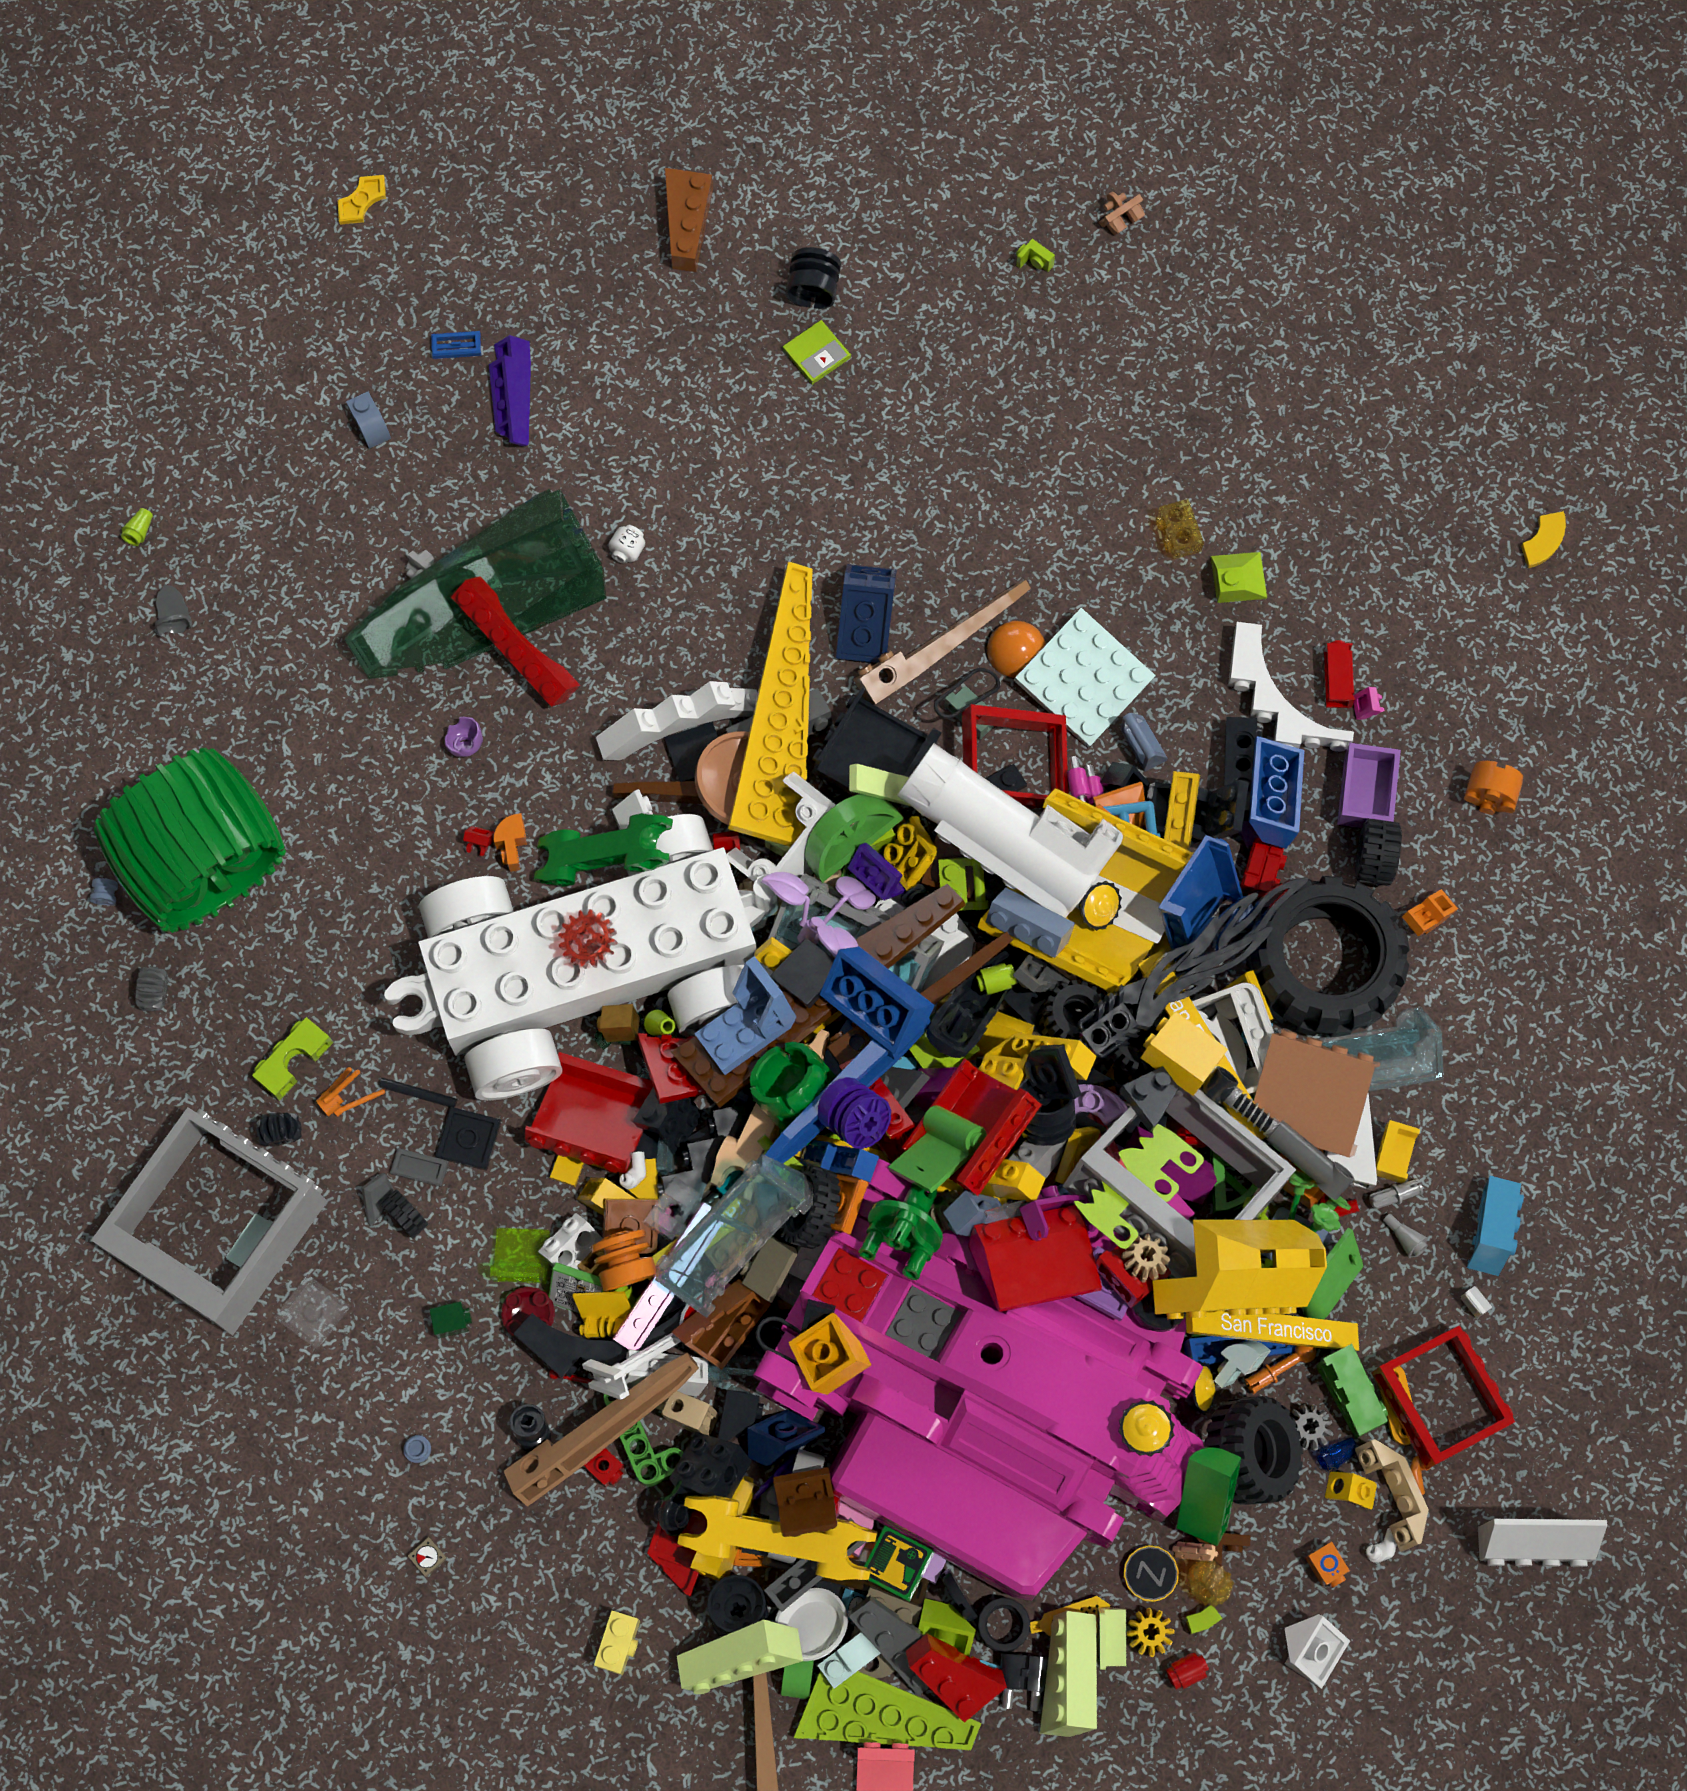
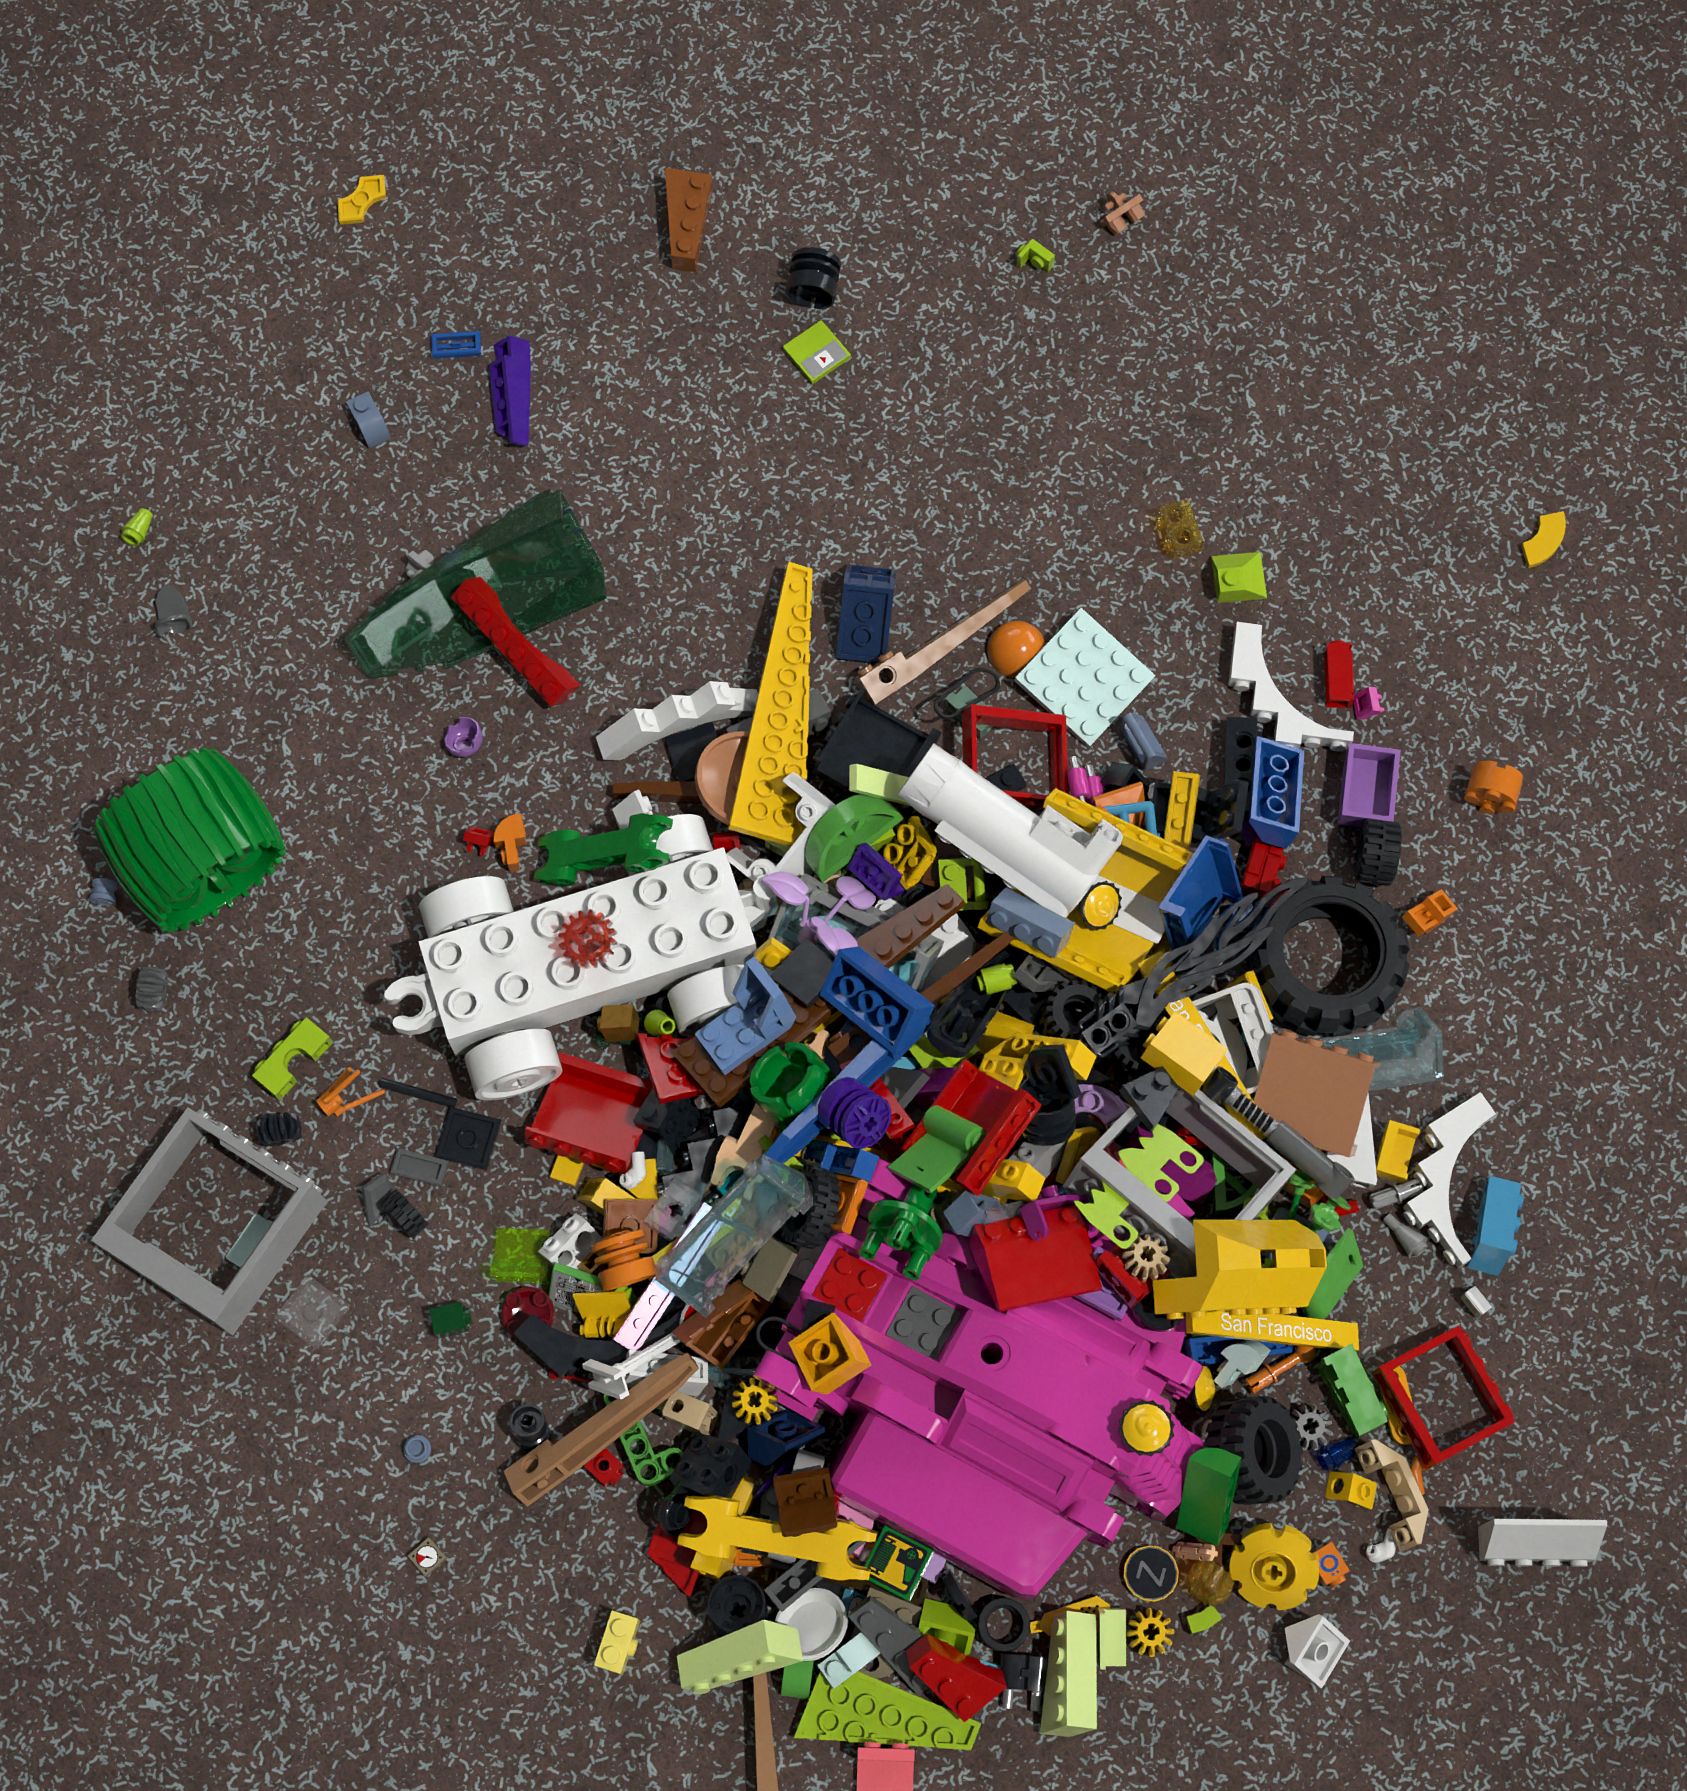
(626, 544): white head -> none
(765, 1401): none -> yellow gear
(1187, 1671): red brick -> none
(1267, 1547): none -> yellow piece
(1434, 1172): none -> white arch

